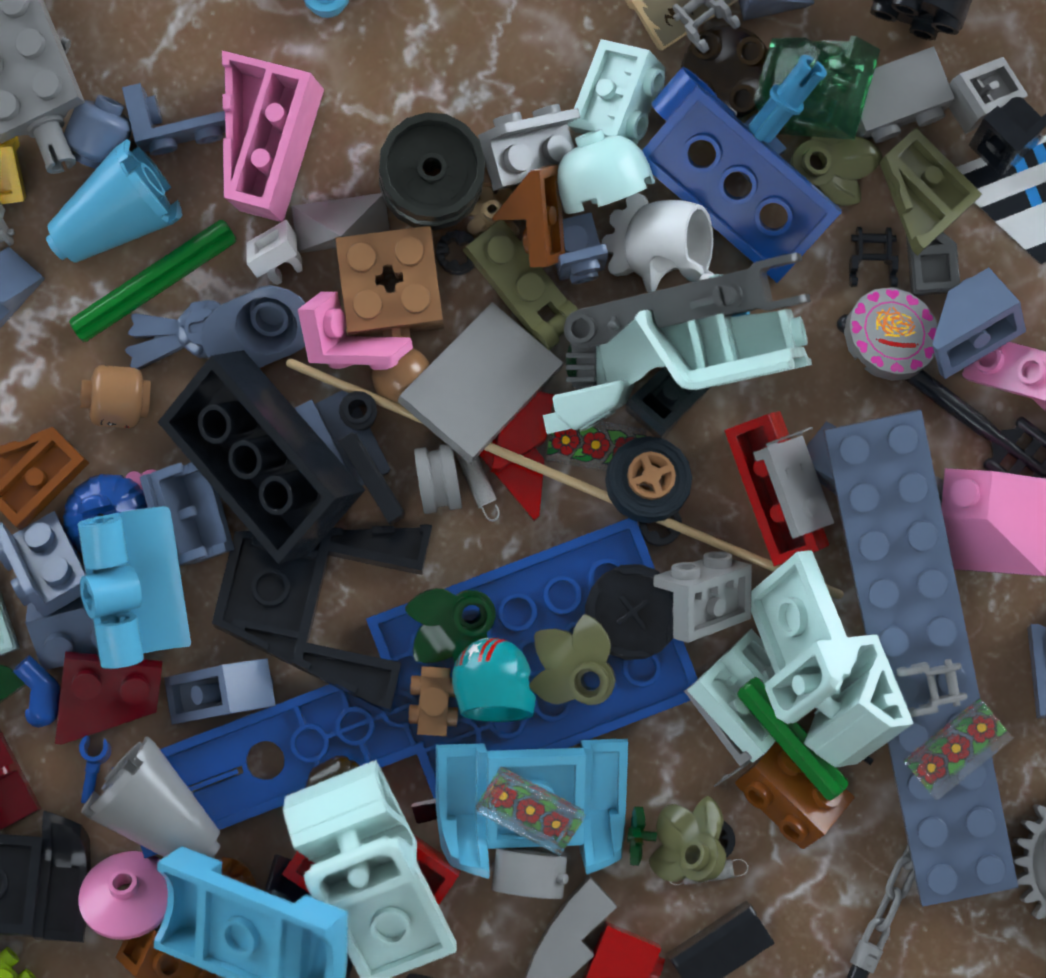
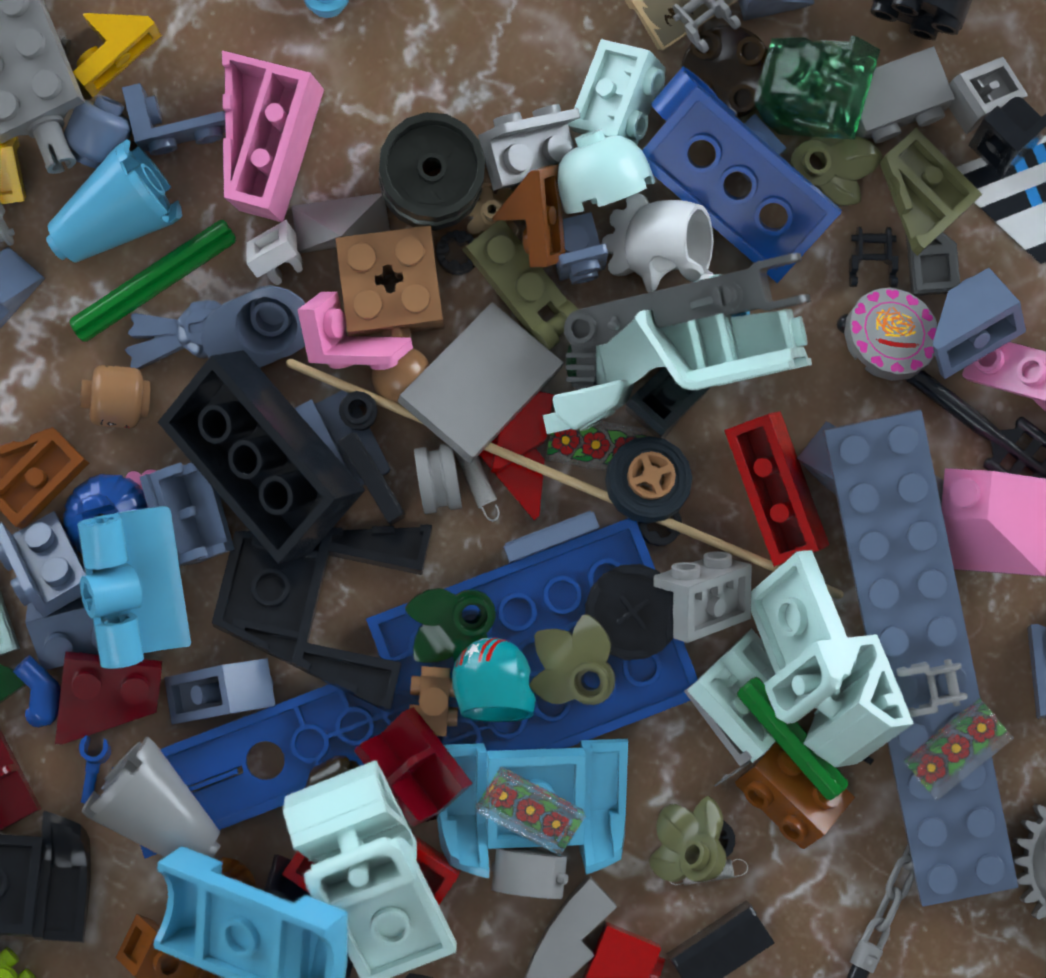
(124, 41): none -> yellow slope
(128, 911): bright pink dish -> none
(415, 767): none -> dark red panel
(551, 536): none -> sand blue tile
(637, 835): dark green plant -> none
(787, 99): dark azure axle -> none
(796, 484): light grey piece -> none

